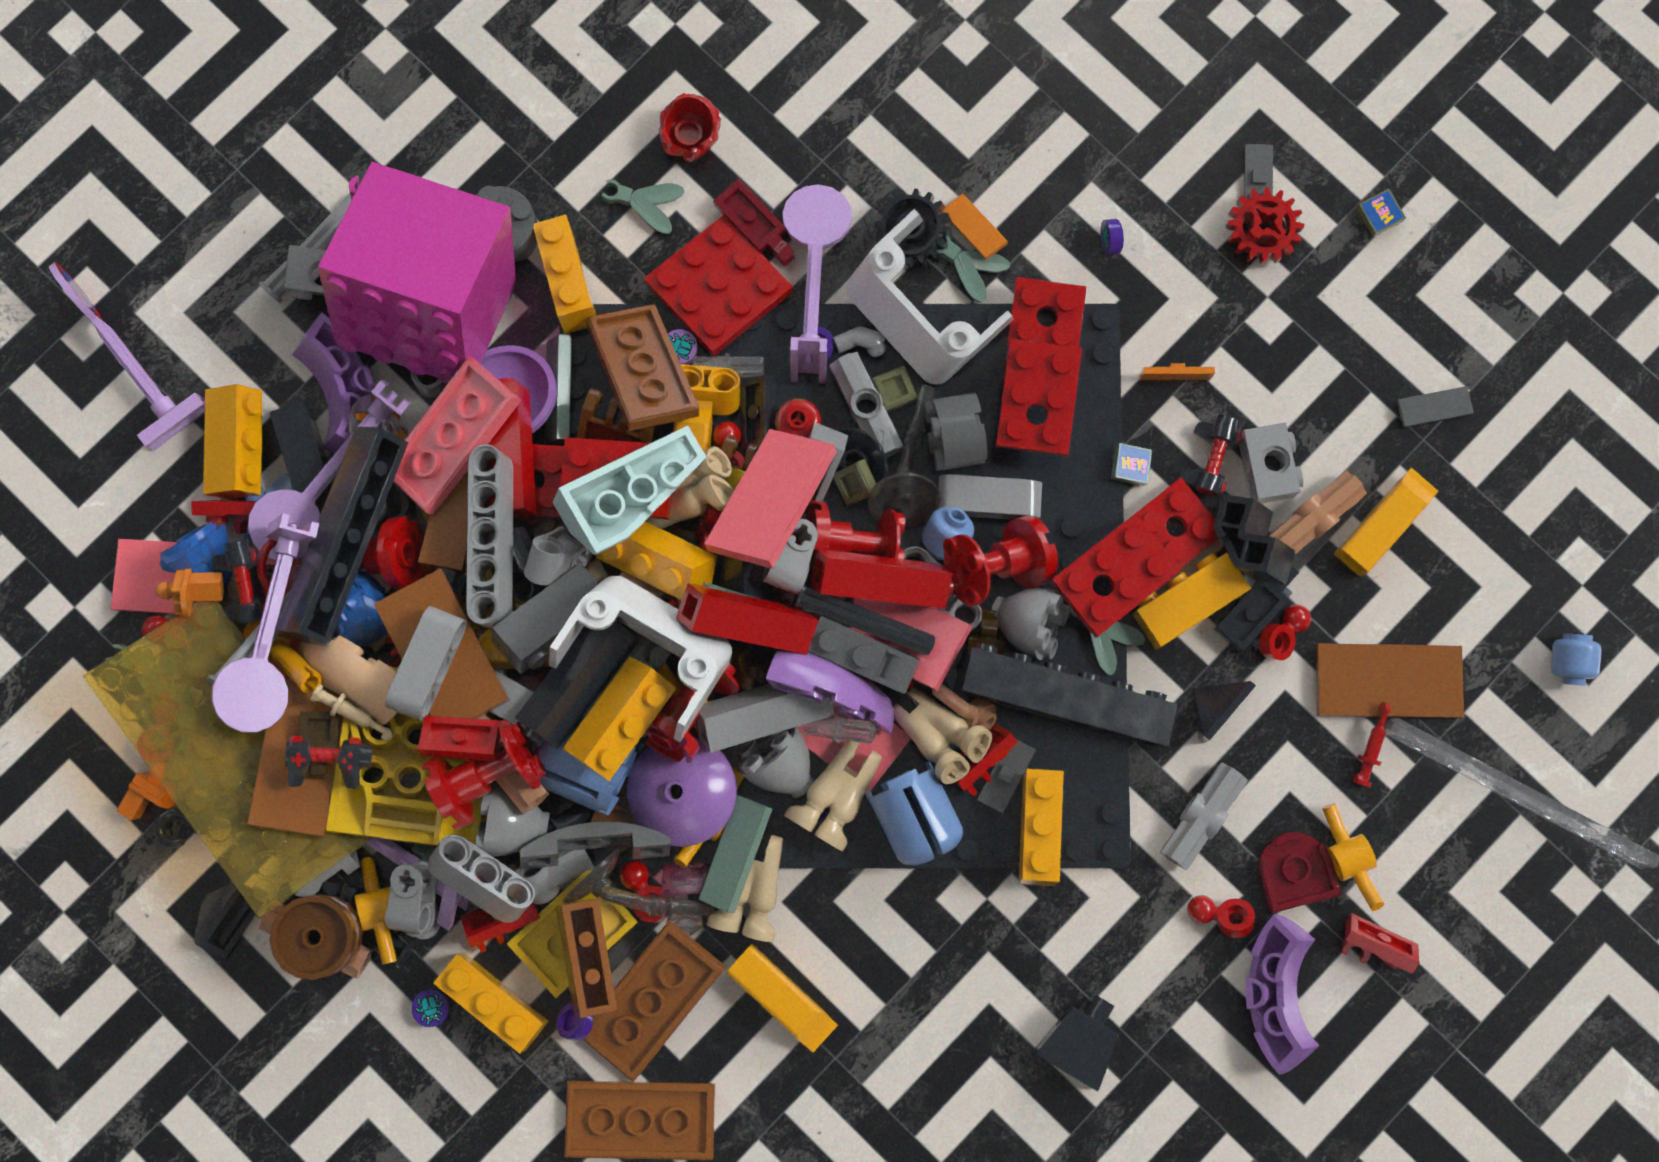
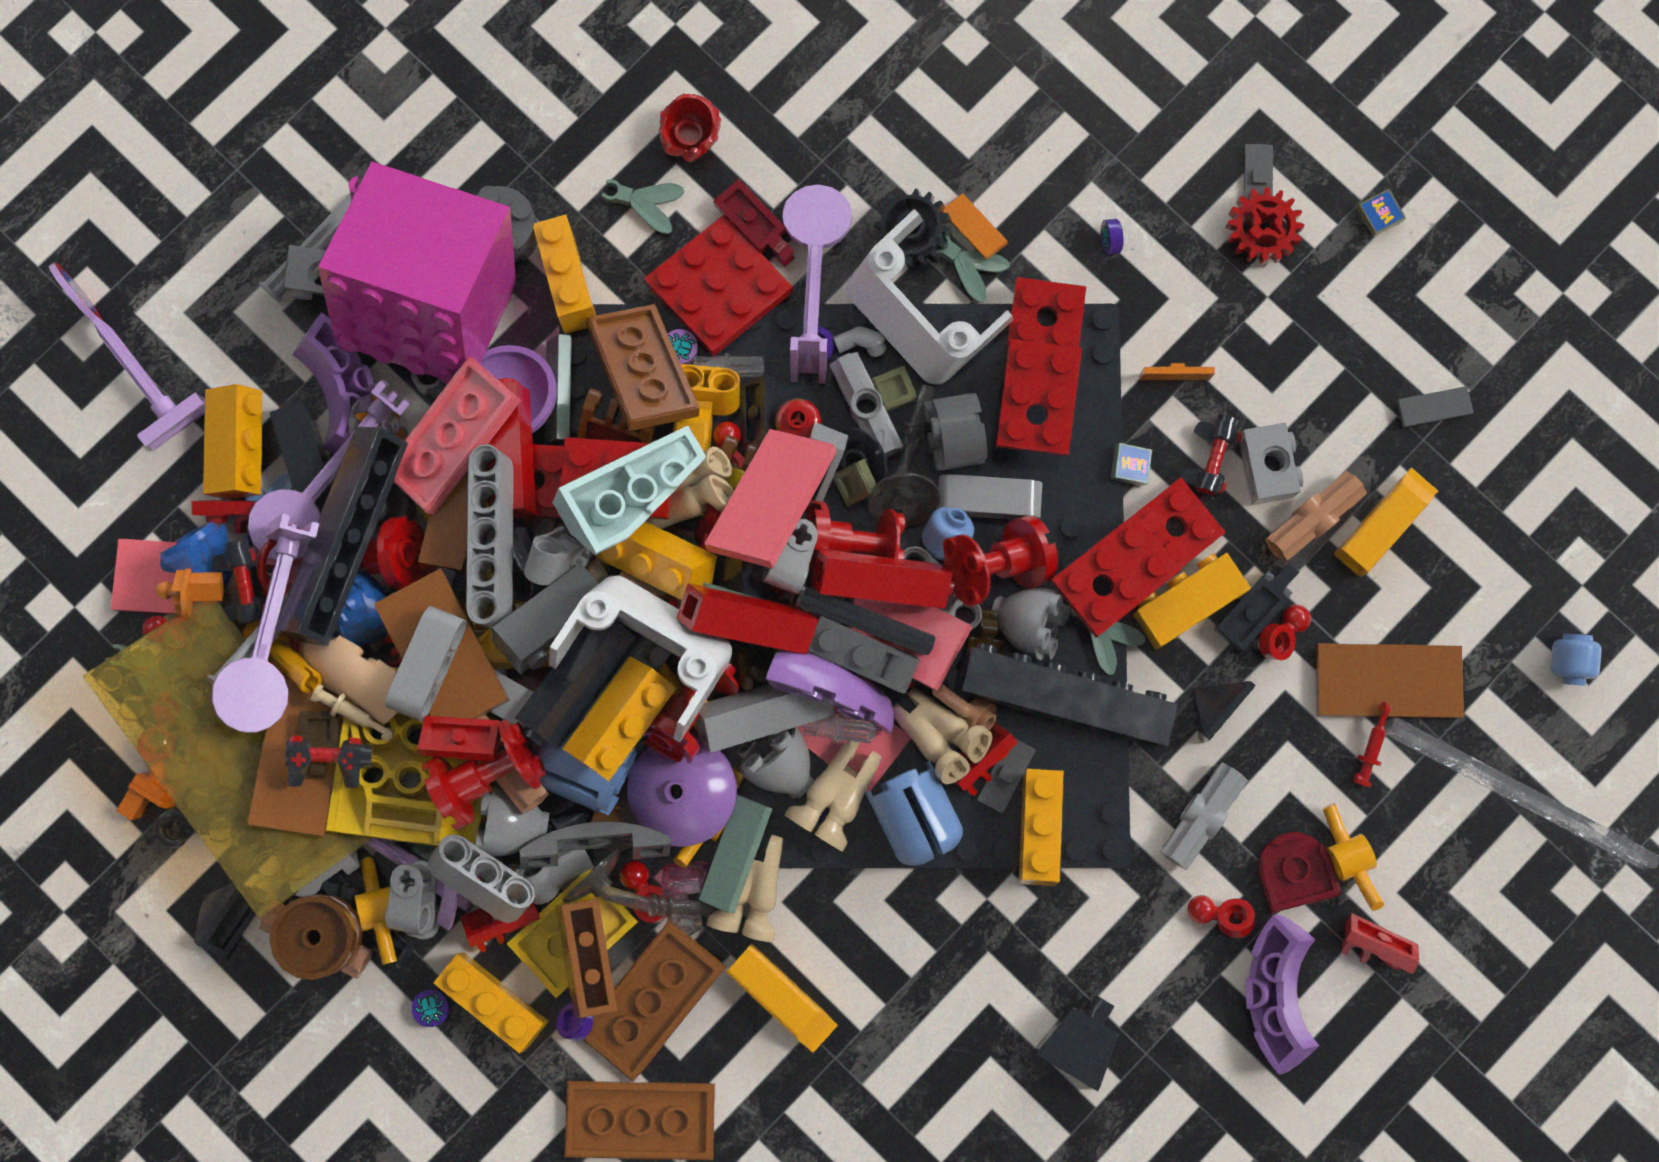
(1243, 528): black brick -> none

